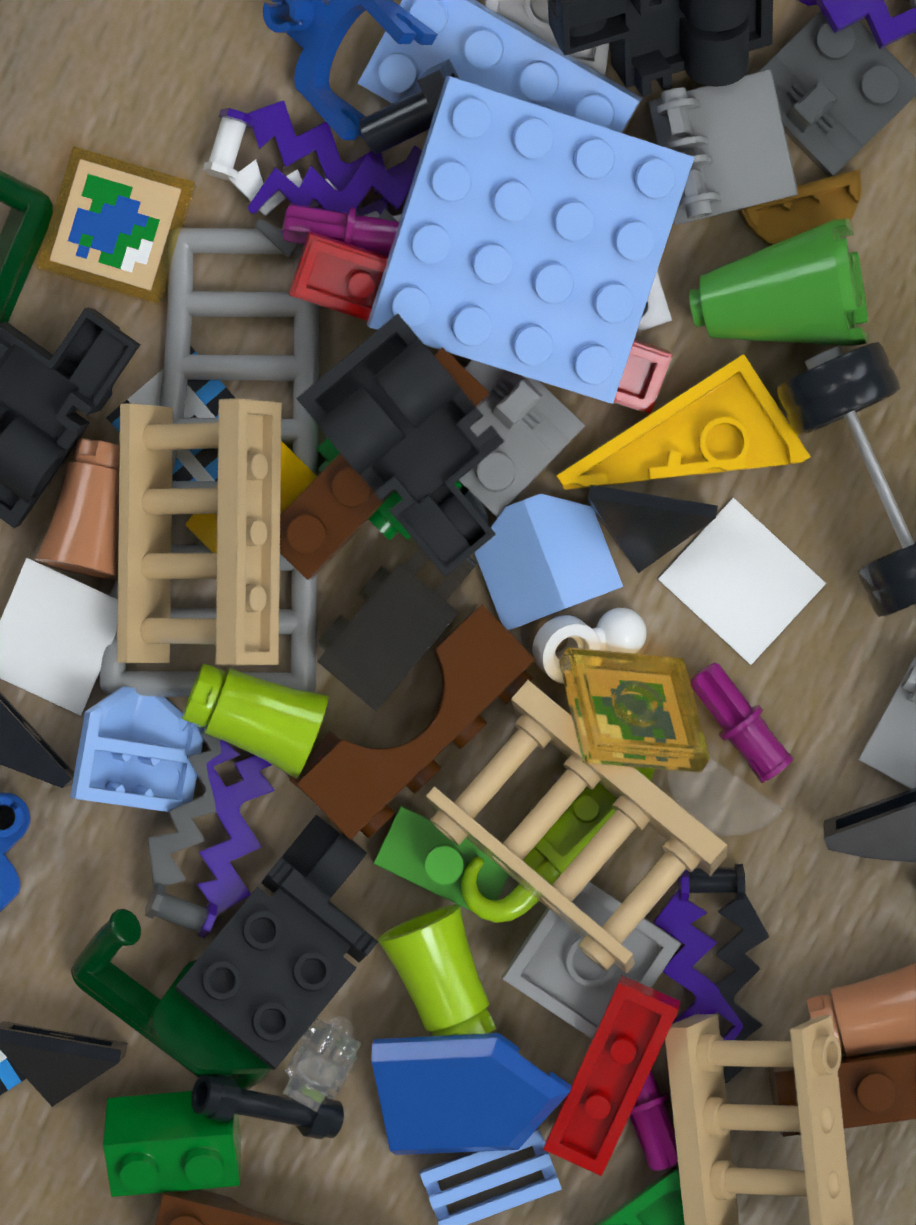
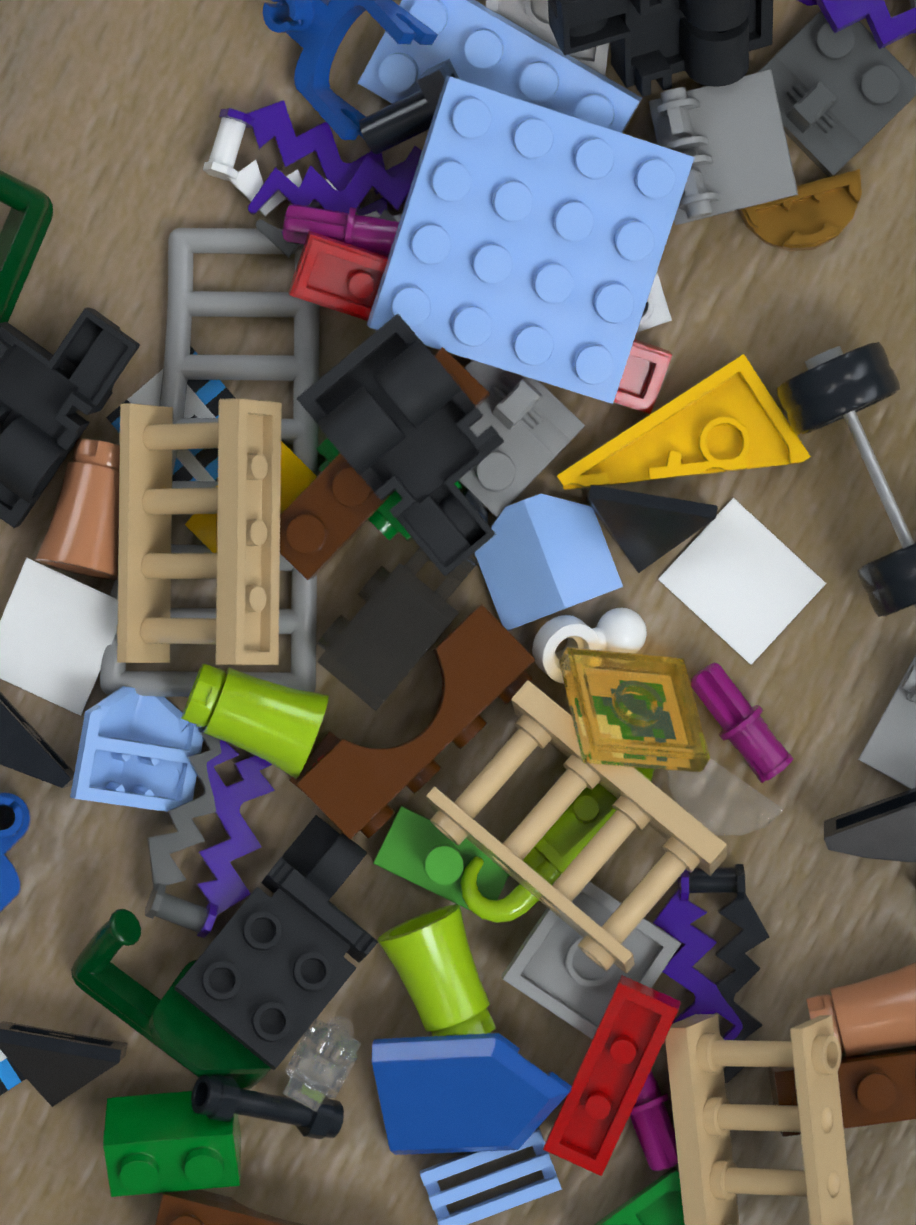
(116, 225): tile -> none
(788, 292): bright green cone -> none

